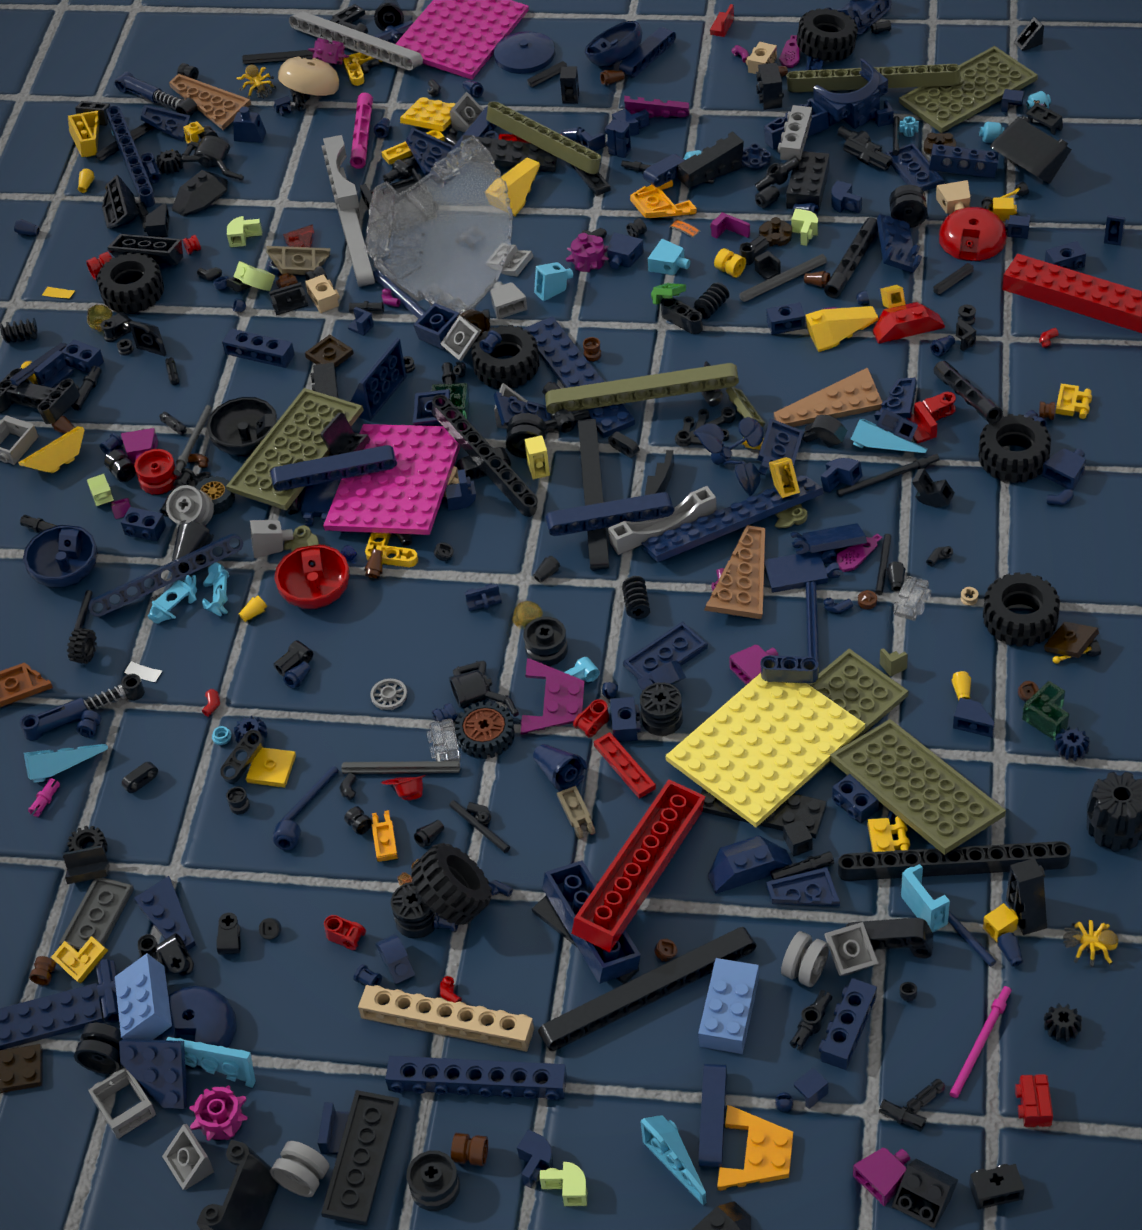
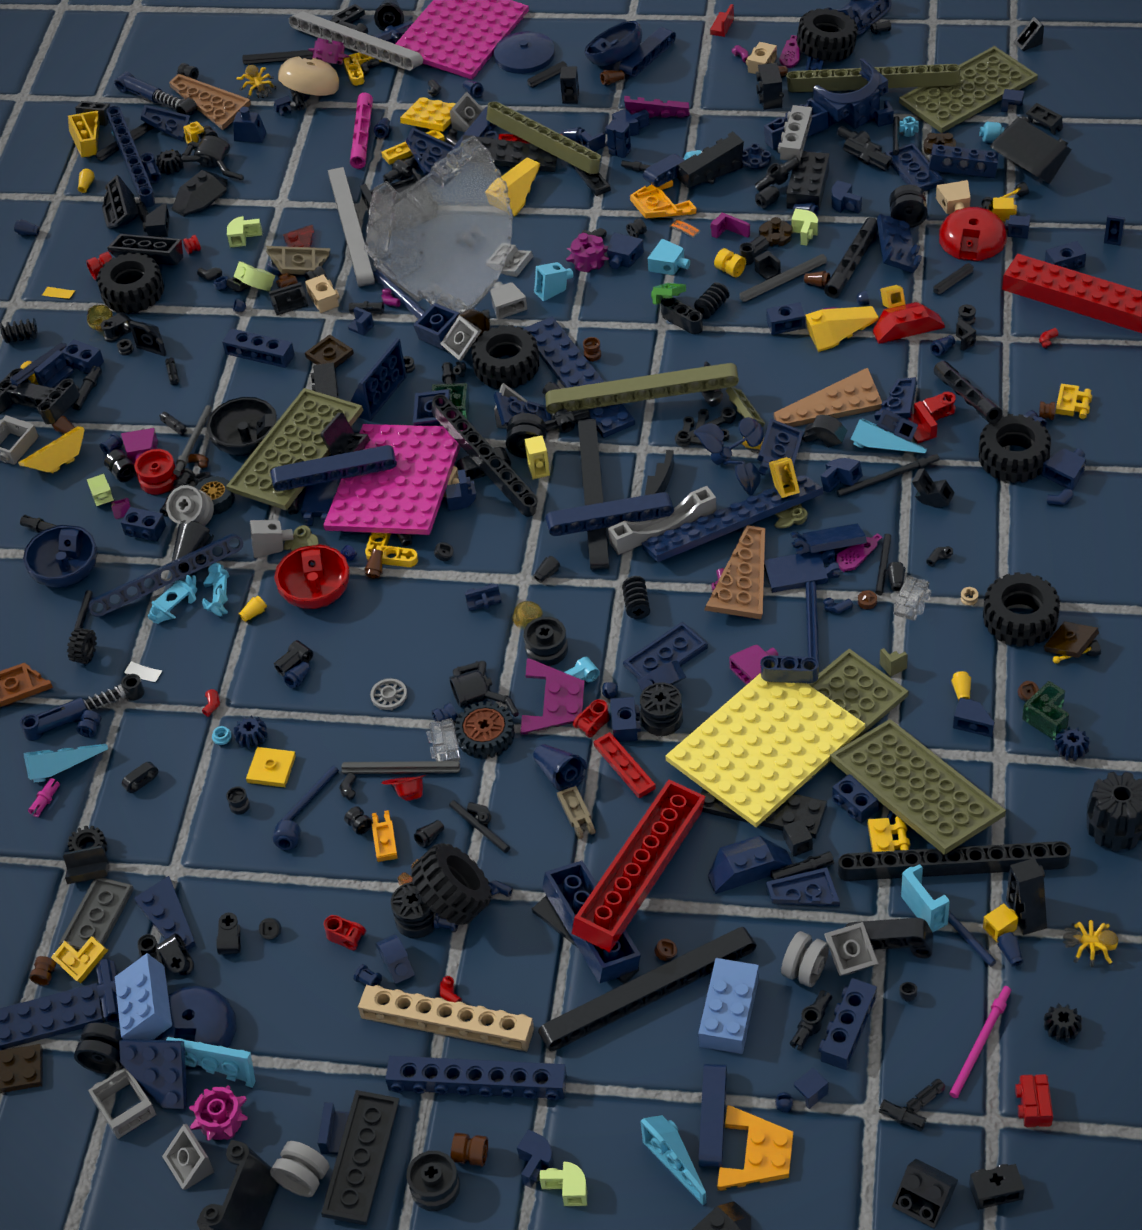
(241, 766): black beam -> none
(334, 155): light grey arch -> none
(490, 341): dark blue bush -> none
(623, 444): black beam -> none
(882, 1173): magenta torso -> none
(1040, 98): medium azure head -> none

